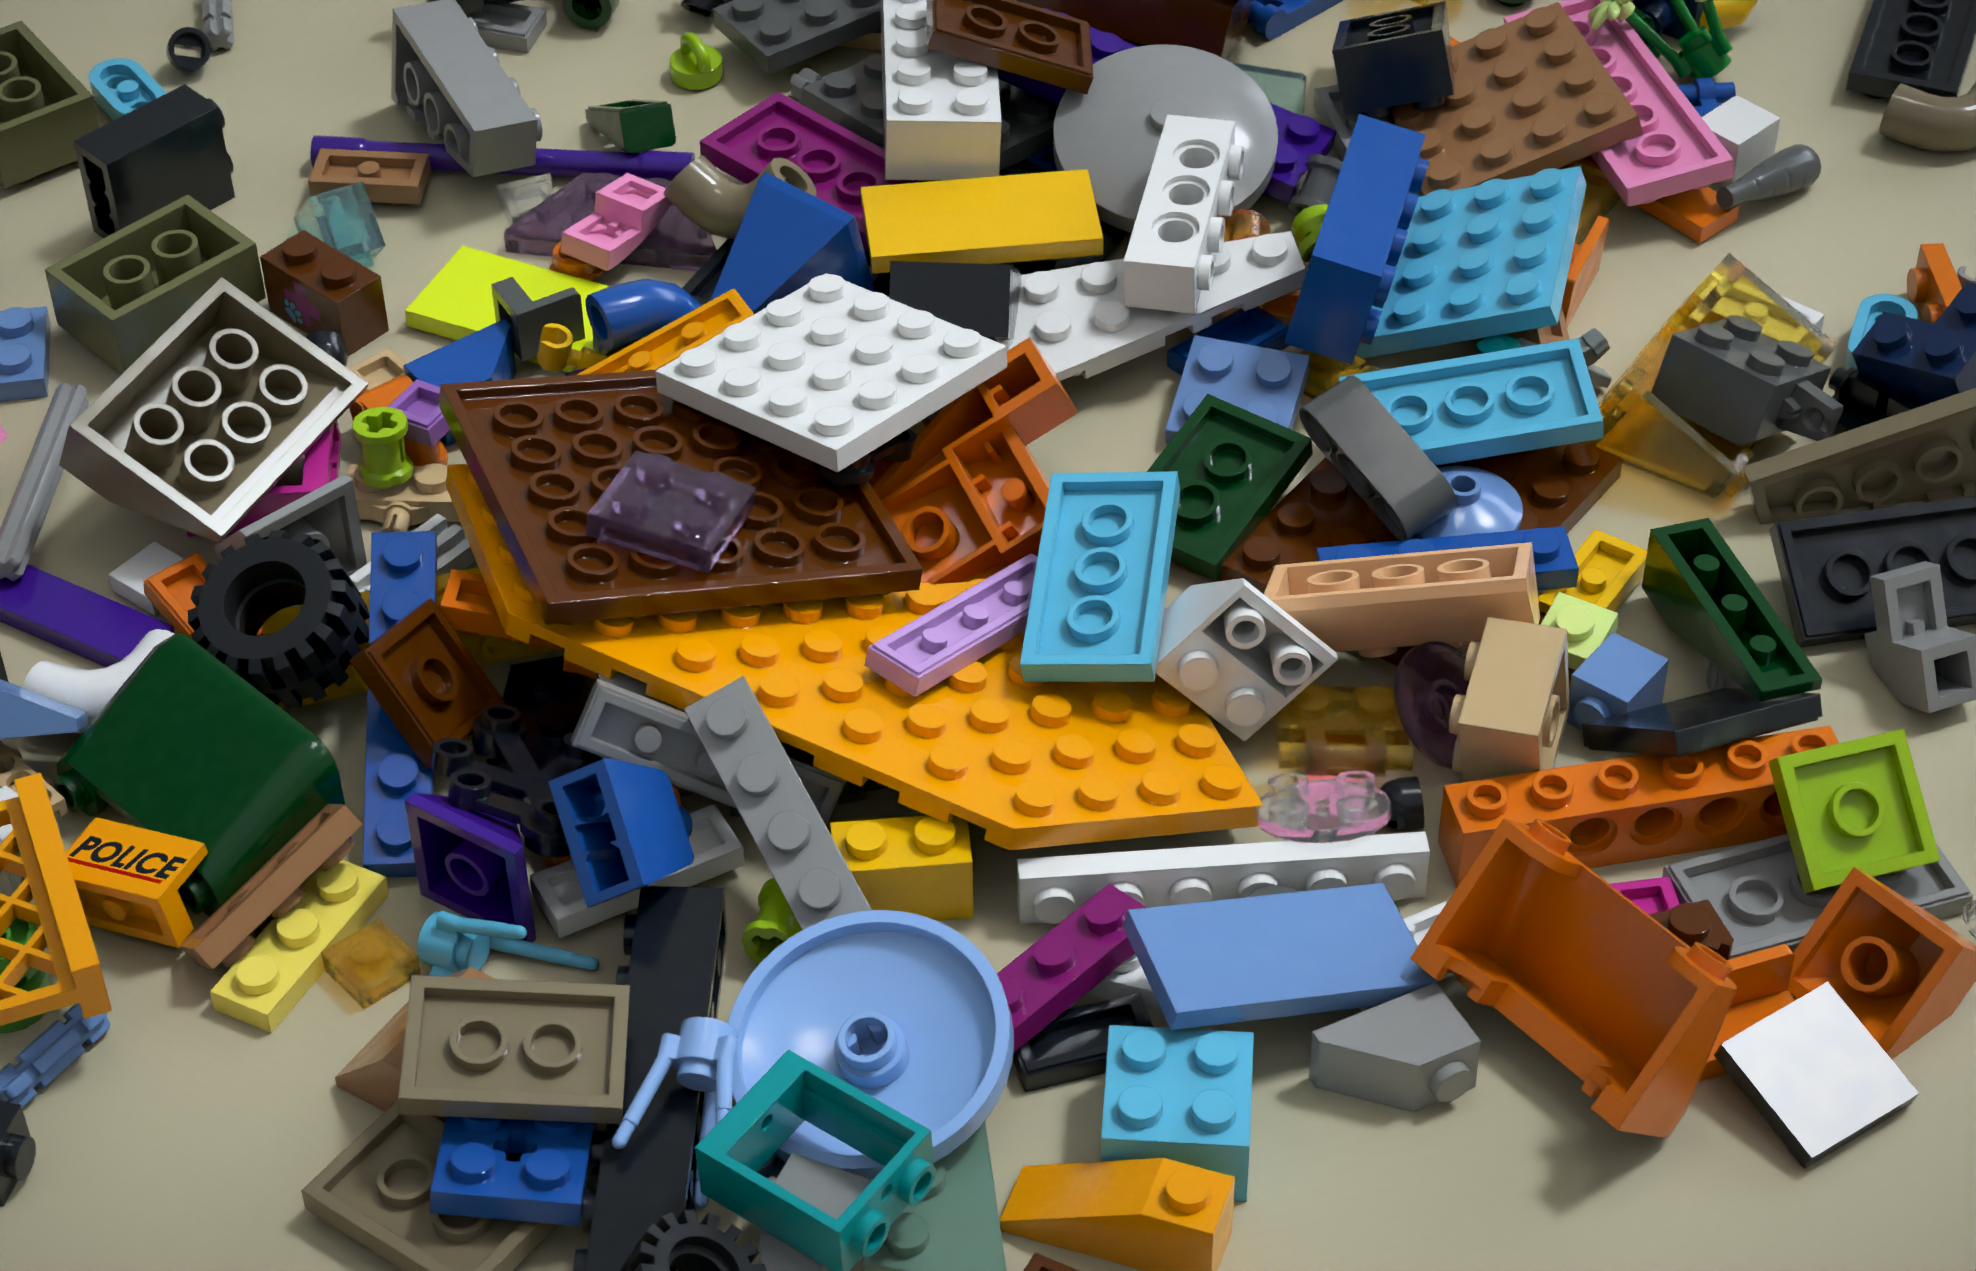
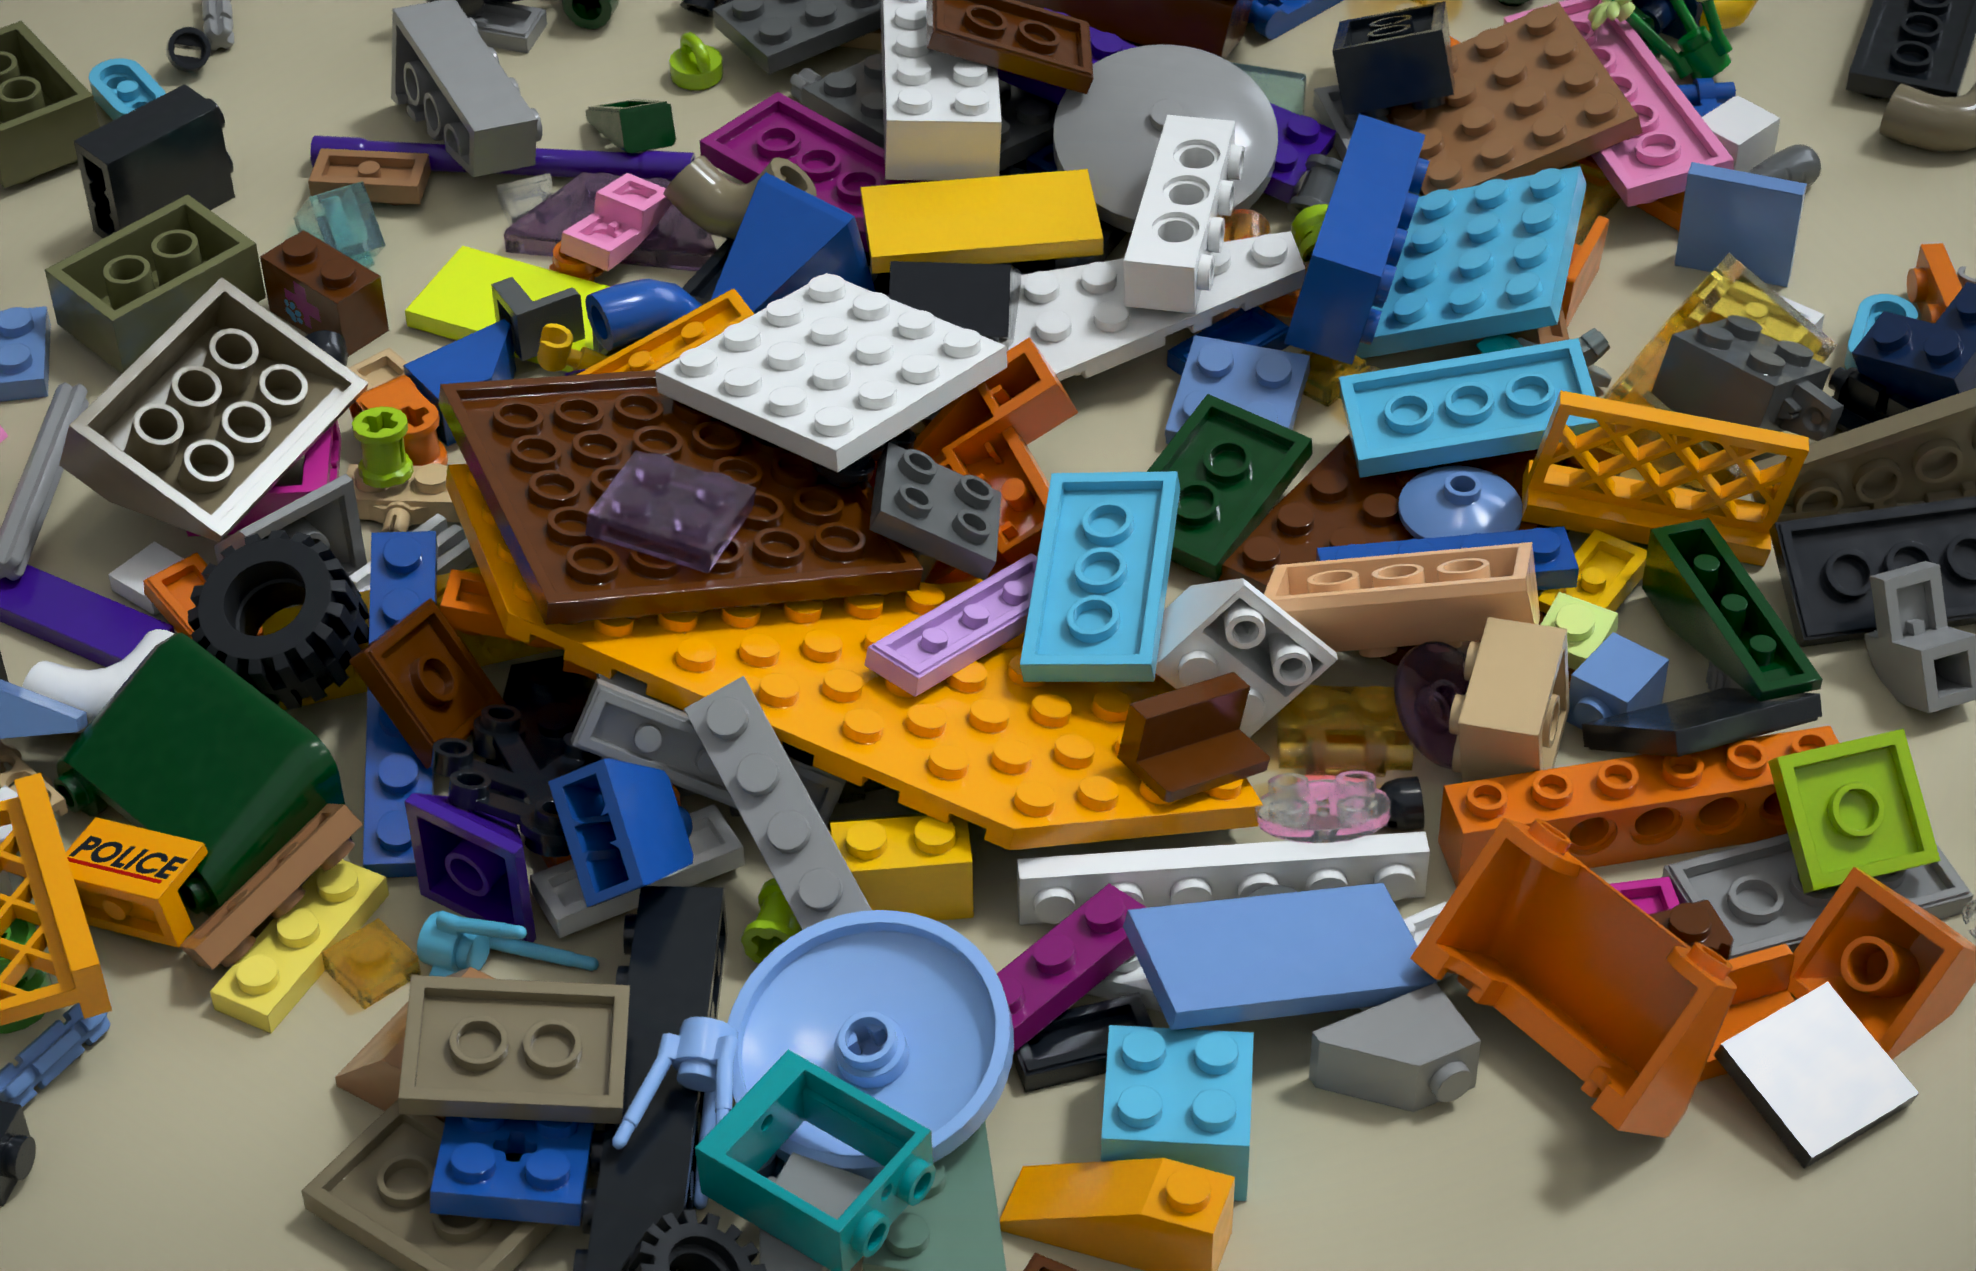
(422, 411): medium lavender tile -> none
(935, 512): none -> dark grey plate
(1191, 739): none -> reddish brown panel
(1378, 458): dark grey beam -> none
(1631, 507): none -> light orange fence
(1742, 216): none -> medium blue tile

